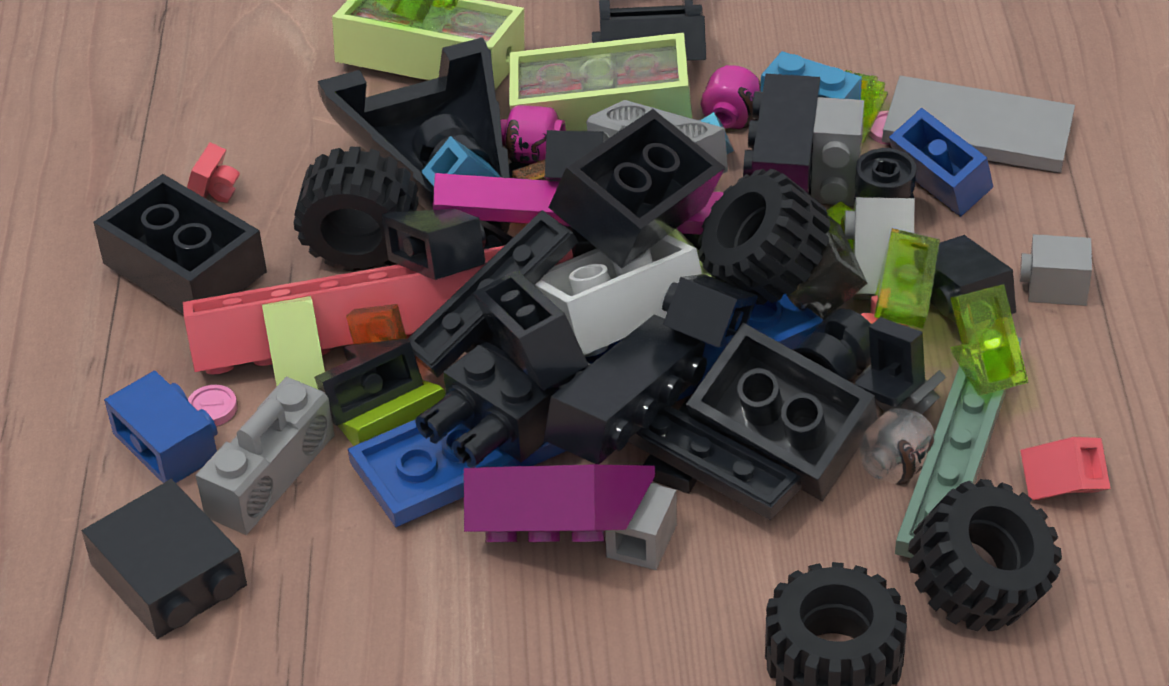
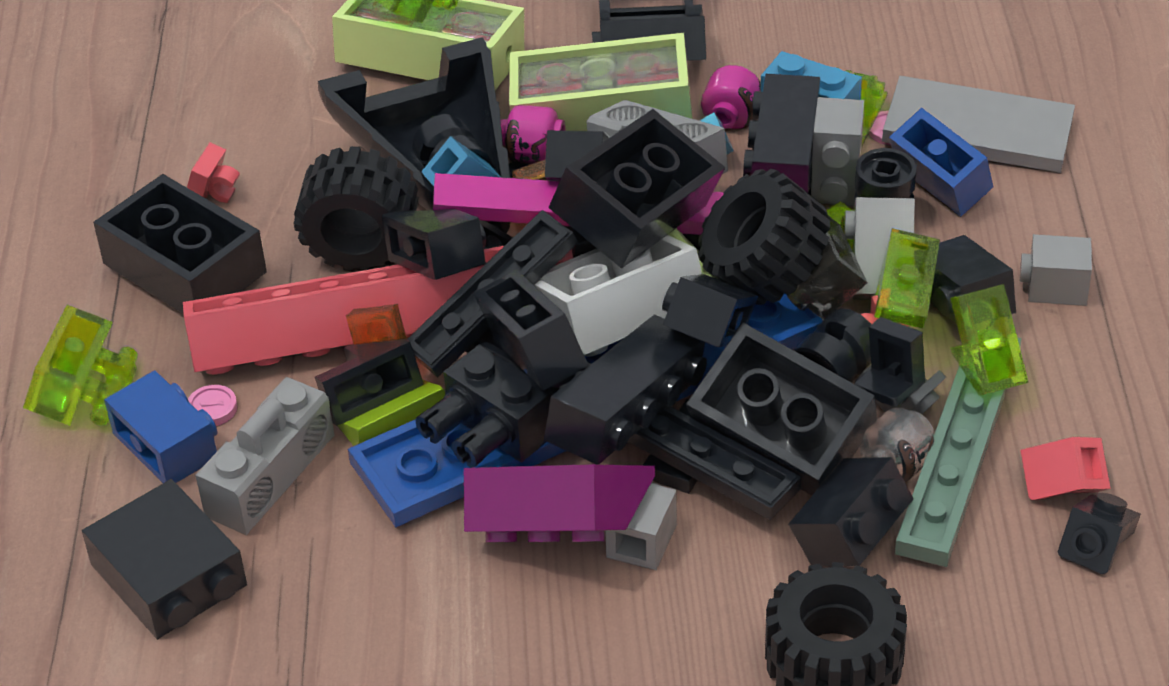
(68, 367): none -> clear neon green brick
(294, 340): yellowish green slope -> none
(851, 511): none -> black brick
(1008, 532): black tyre -> none
(1096, 530): none -> black bracket

